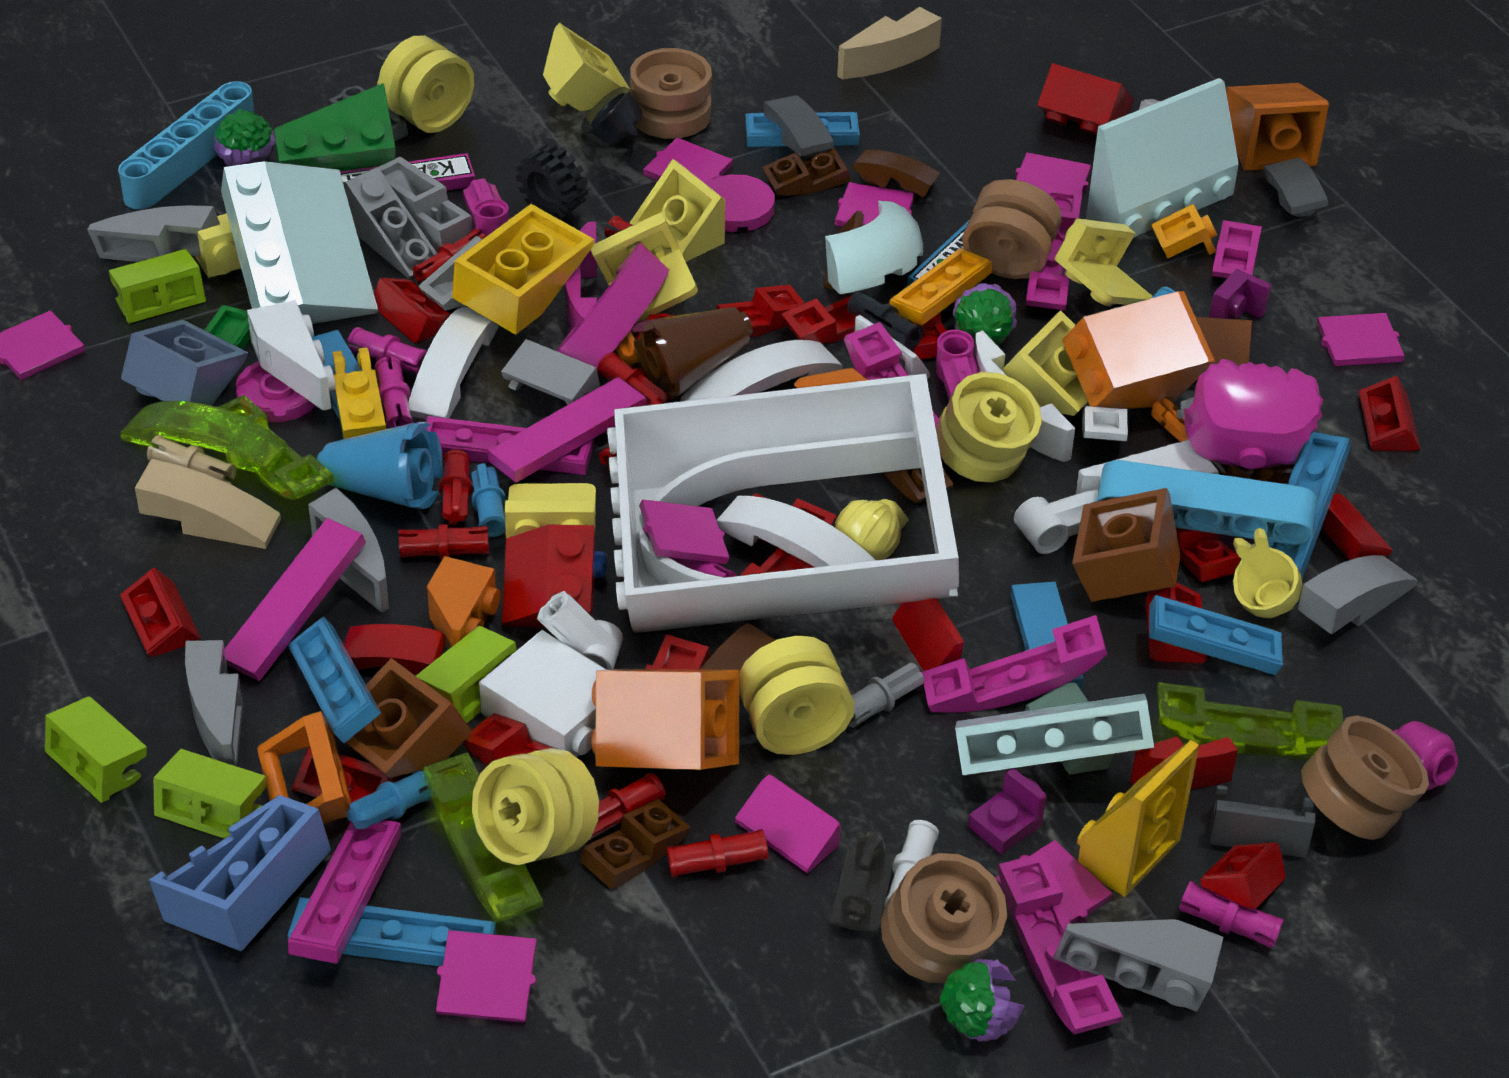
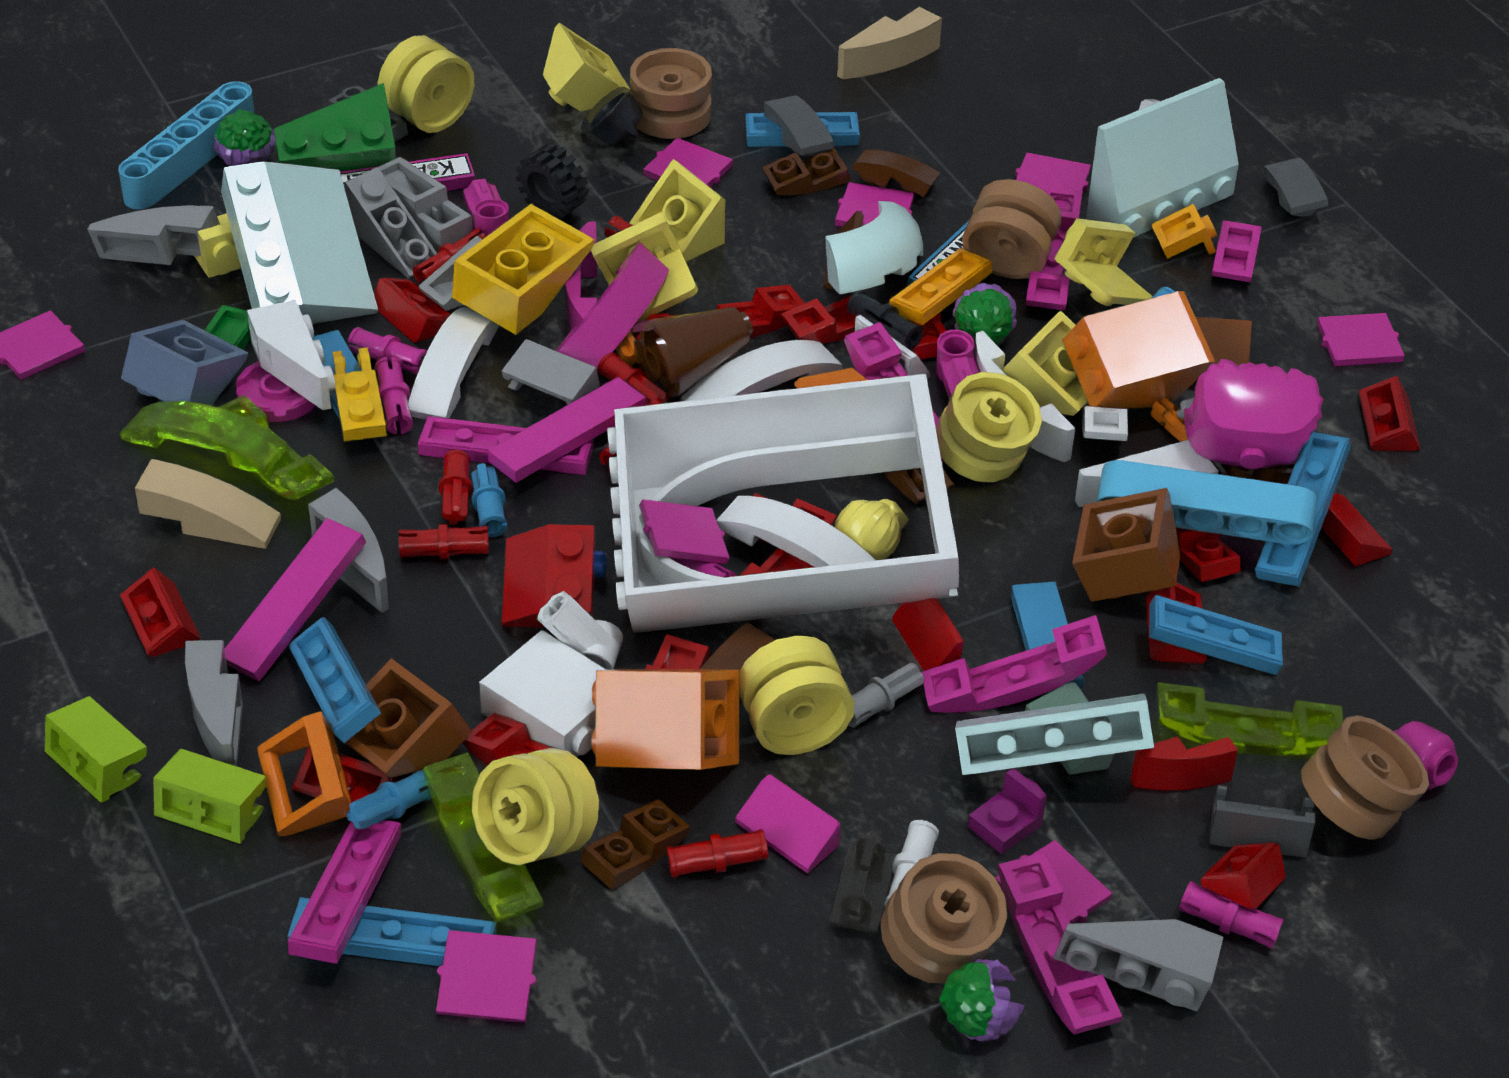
(158, 285): lime hinge -> none
(190, 457): tan pin -> none
(246, 876): medium blue wedge -> none
(388, 464): dark azure cone -> none
(406, 644): red slope -> none
(461, 598): orange slope -> none
(464, 665): lime hinge -> none
(544, 504): light yellow bracket -> none
(626, 800): red axle -> none
(747, 201): dark pink tile -> none
(1052, 523): white piece -> none
(1082, 99): red slope -> none
(1140, 824): yellow slope -> none
(1240, 294): magenta bracket -> none
(1265, 578): light yellow piece -> none
(1276, 123): orange slope -> none
(1353, 591): light grey slope -> none

